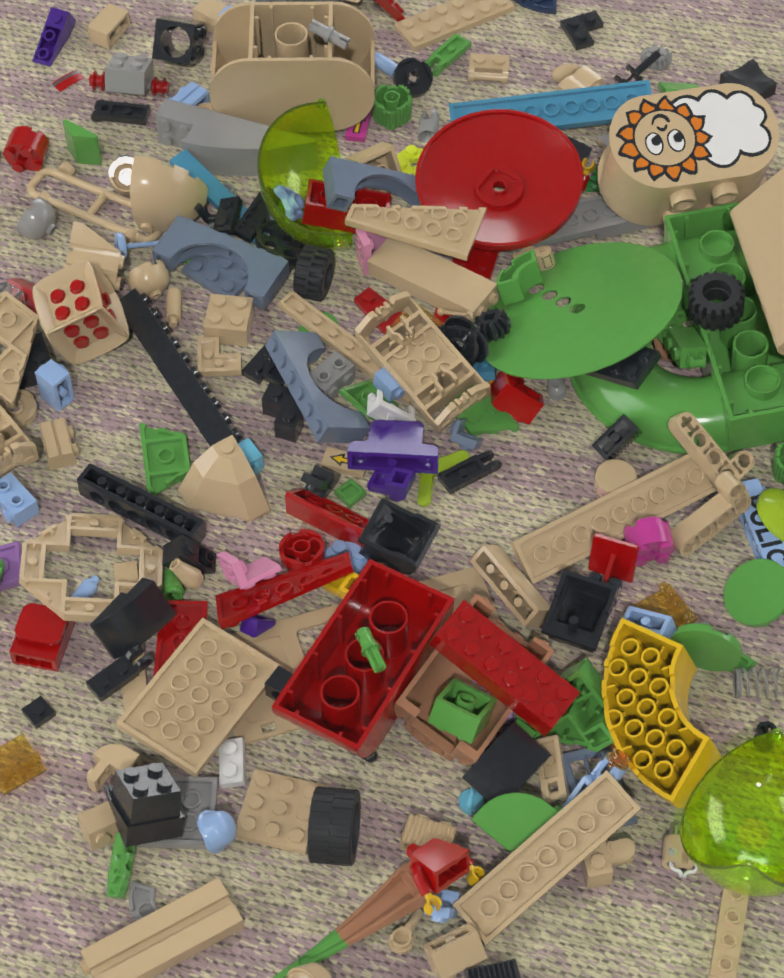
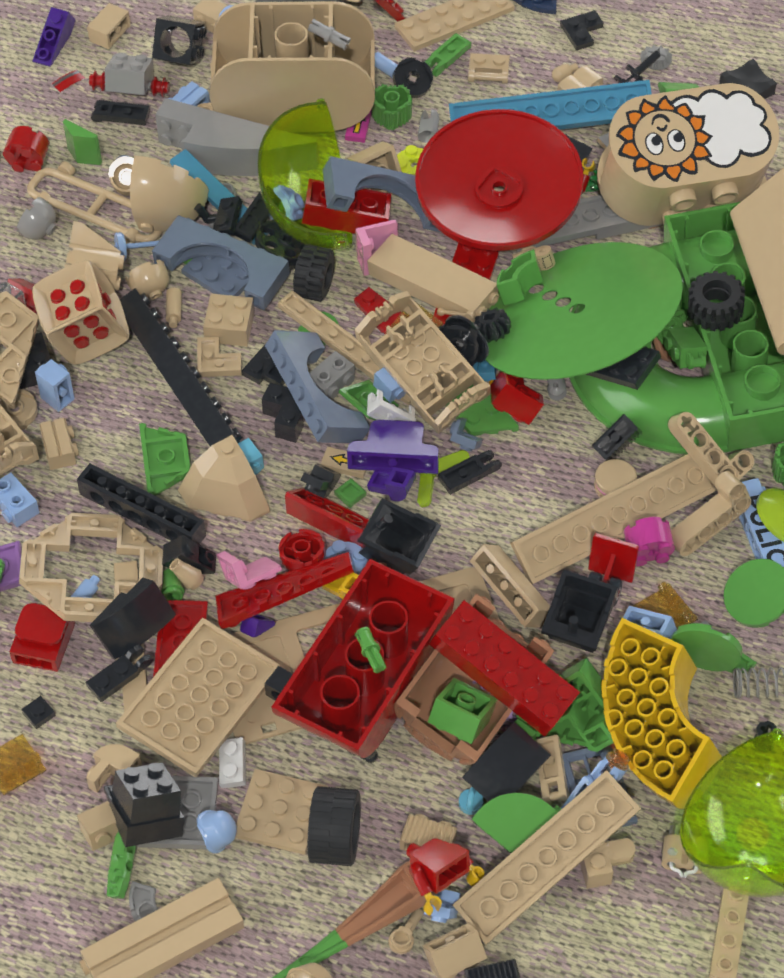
(427, 227): tan wing -> none

